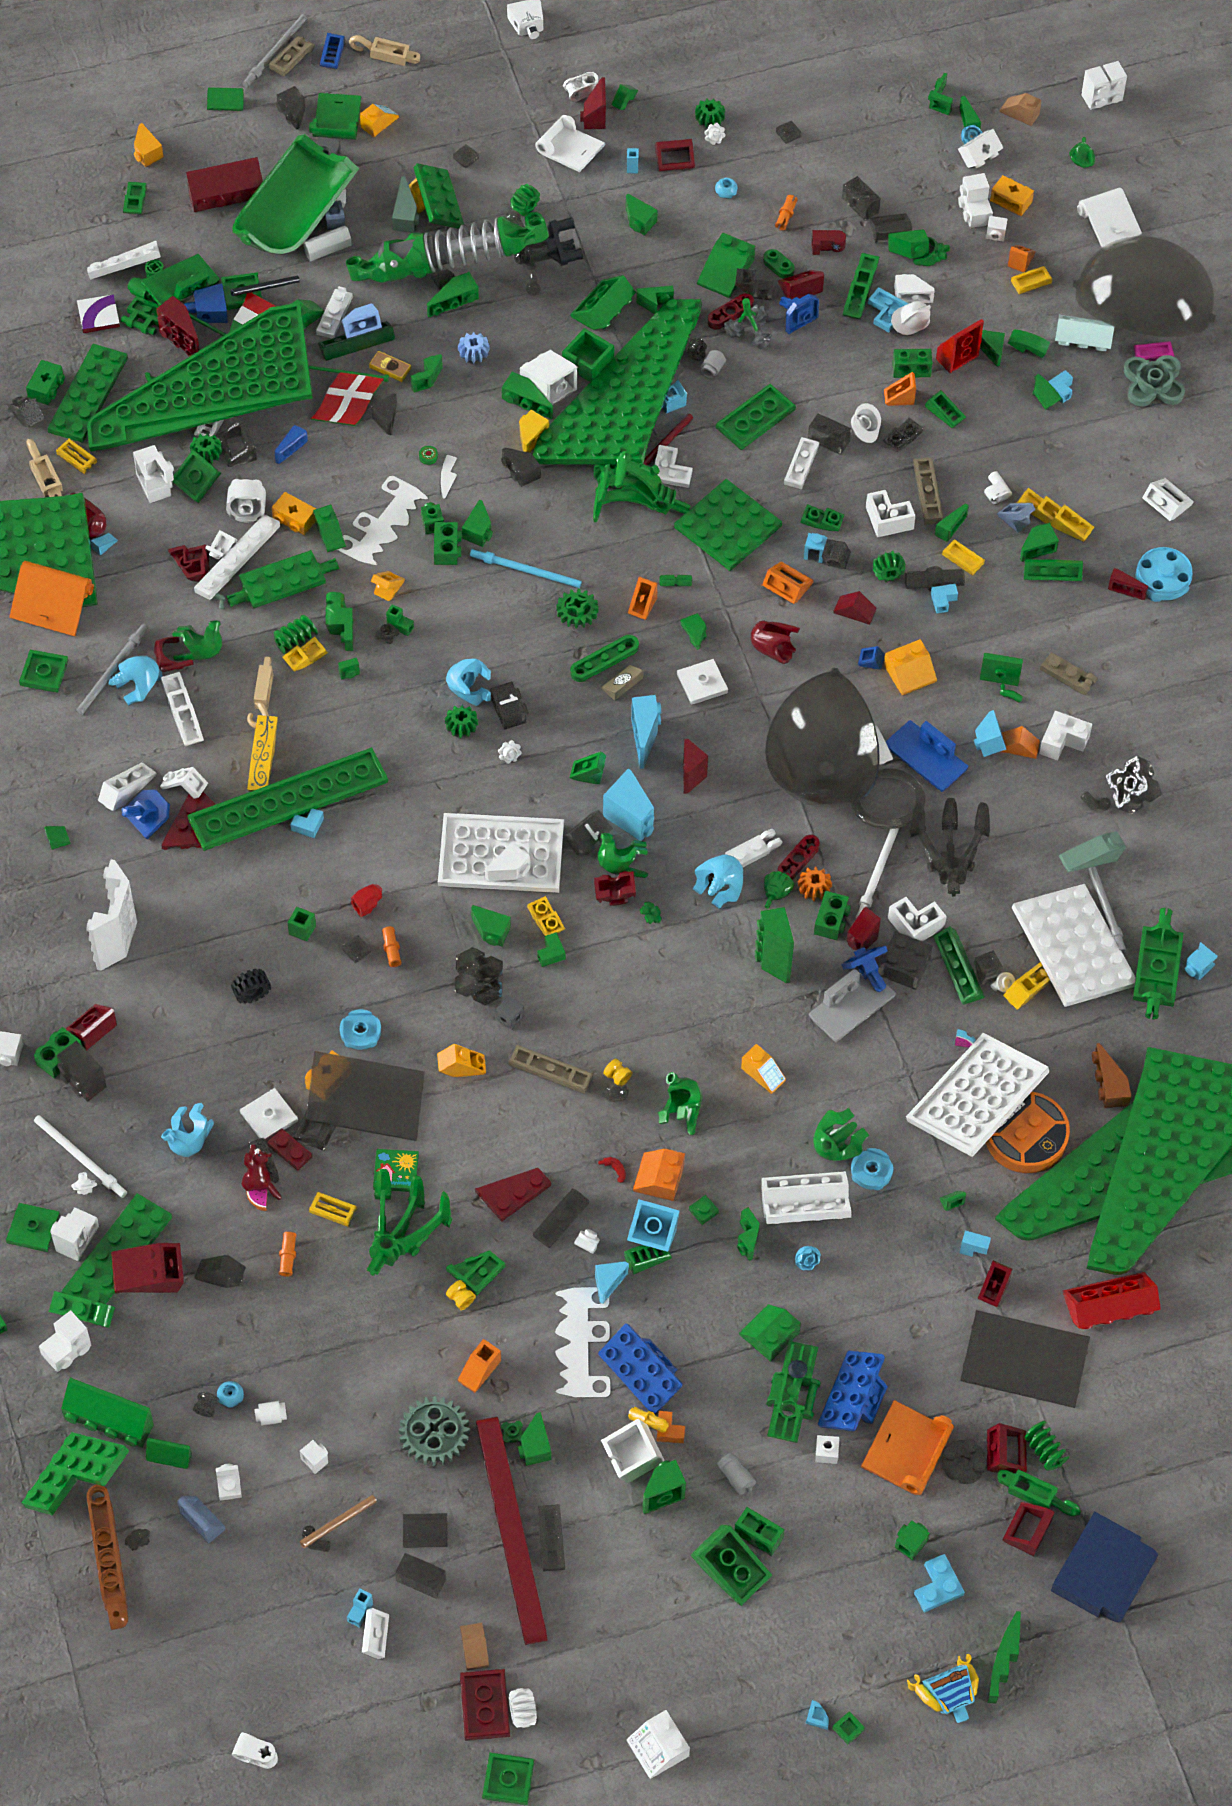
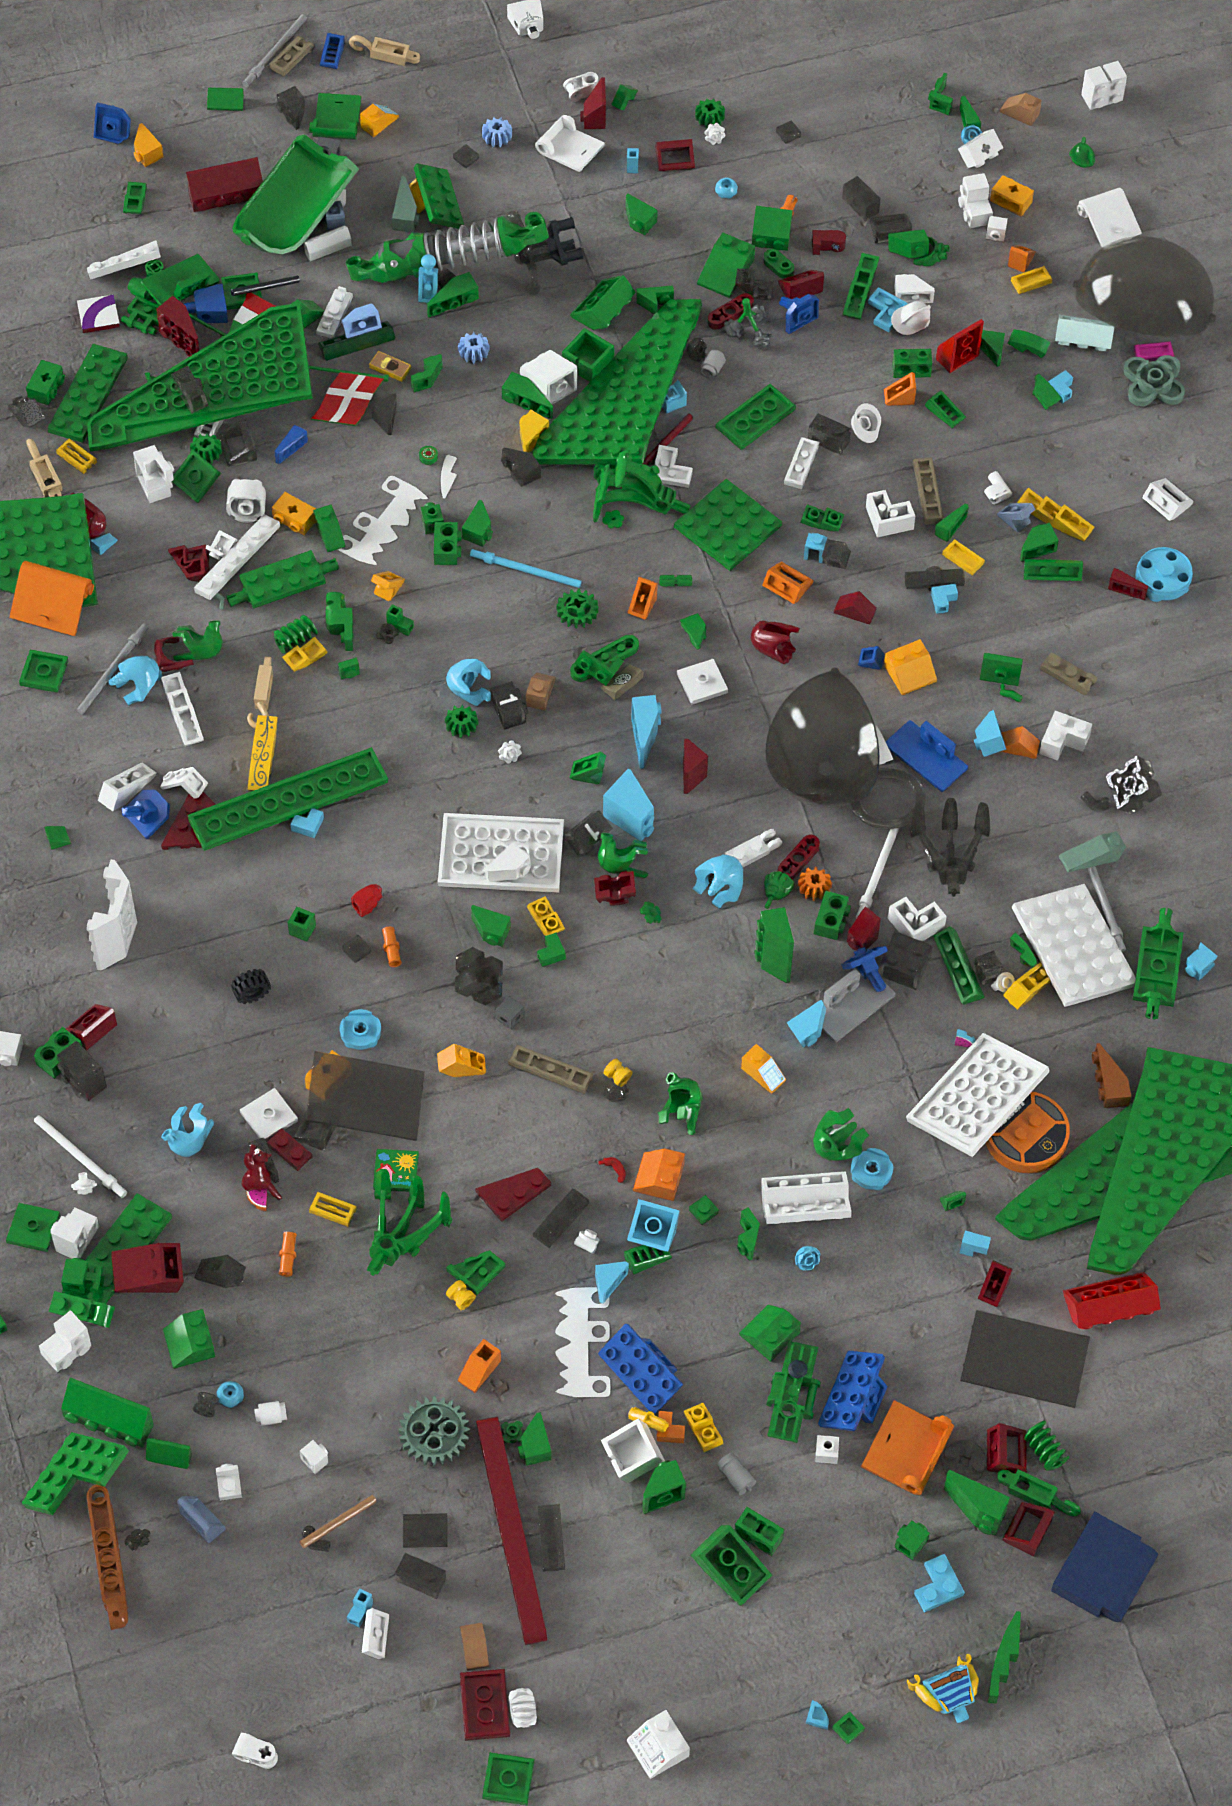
(77, 1275): none -> green brick
(111, 123): none -> blue piece
(189, 389): none -> clear smoke brick
(189, 1339): none -> green slope
(427, 279): none -> medium azure plate
(497, 132): none -> light blue gear
(525, 199): green gear -> none
(539, 691): none -> medium nougat slope
(596, 668): none -> green bracket
(613, 519): none -> green plant
(703, 1427): none -> yellow slope
(772, 228): none -> green slope
(808, 1024): none -> medium azure slope
(889, 566): green gear -> none
(904, 435): clear smoke slope -> none
(978, 1502): none -> green slope
(1021, 946): none -> green slope

